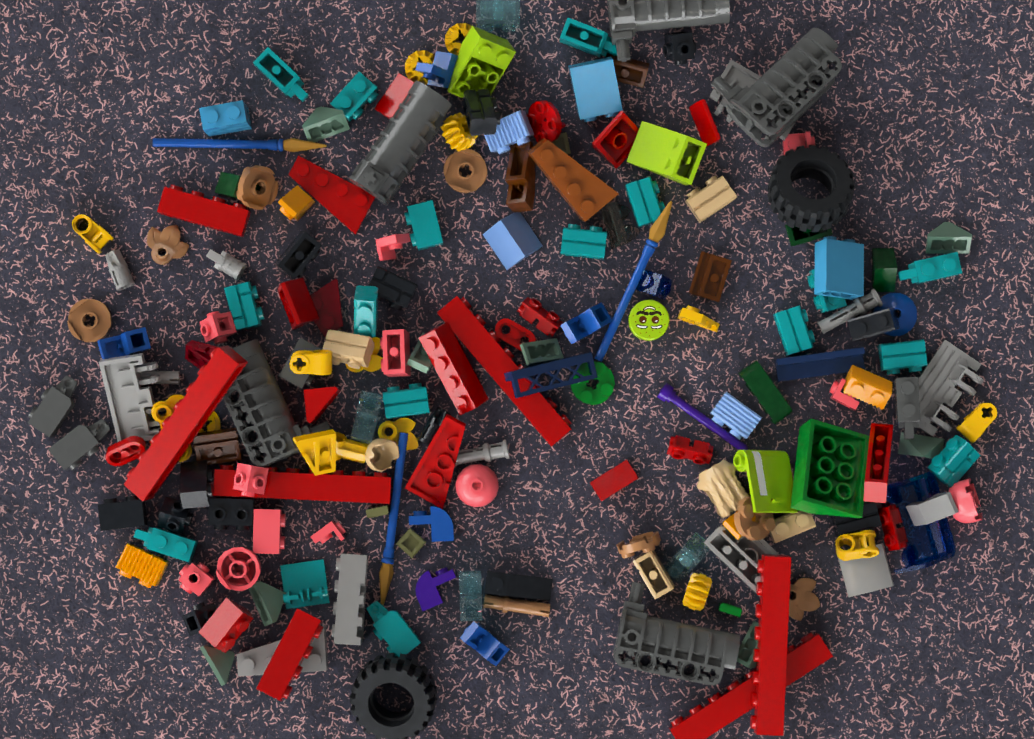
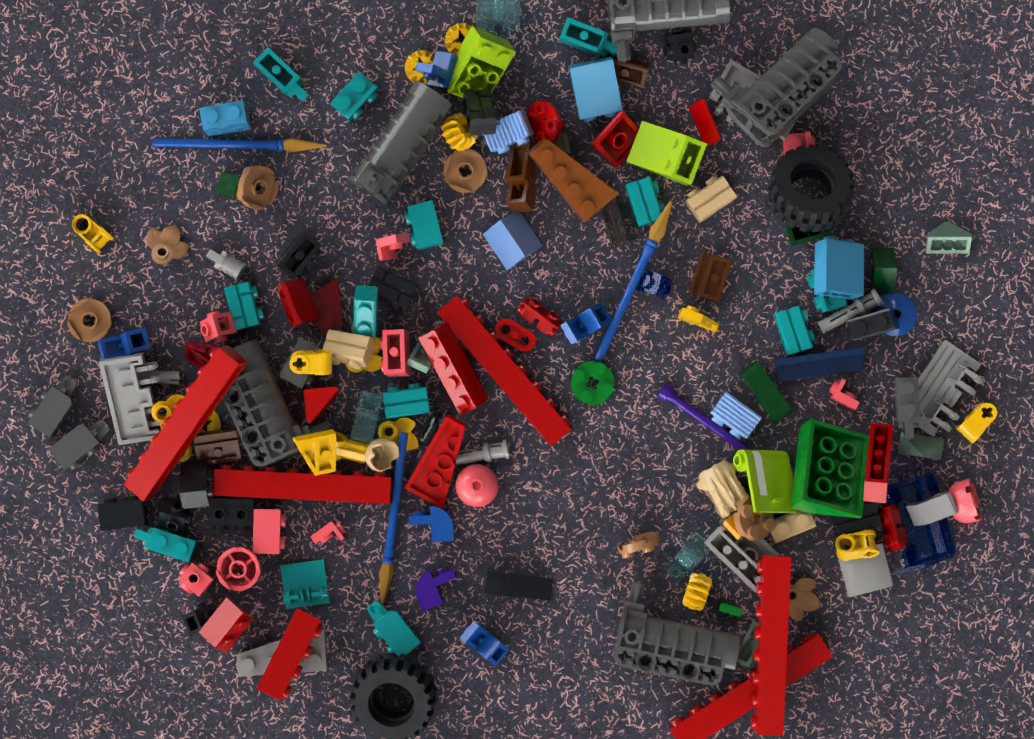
(119, 270): light grey hinge -> none
(128, 449): red plate -> none
(141, 565): light orange brick -> none
(203, 211): red brick -> none
(219, 662): sand green slope -> none
(250, 479): coral brick -> none
(267, 601): sand green slope -> none
(295, 203): light orange slope -> none
(324, 123): sand green slope -> none
(337, 195): red wing -> none
(350, 599): light grey wedge -> none
(375, 512): olive tile -> none
(394, 96): slope -> none
(411, 542): olive tile -> none
(470, 596): clear light blue brick -> none
(516, 605): medium nougat pin -> none
(541, 351): sand green slope -> none
(556, 365): dark blue fence -> none
(583, 242): teal brick -> none
(614, 480): red slope -> none
(648, 320): lime head -> none
(653, 574): tan brick -> none
(680, 449): red hinge -> none
(867, 387): light orange brick -> none
(902, 356): teal brick -> none
(932, 269): teal hinge -> none
(953, 461): teal brick -> none

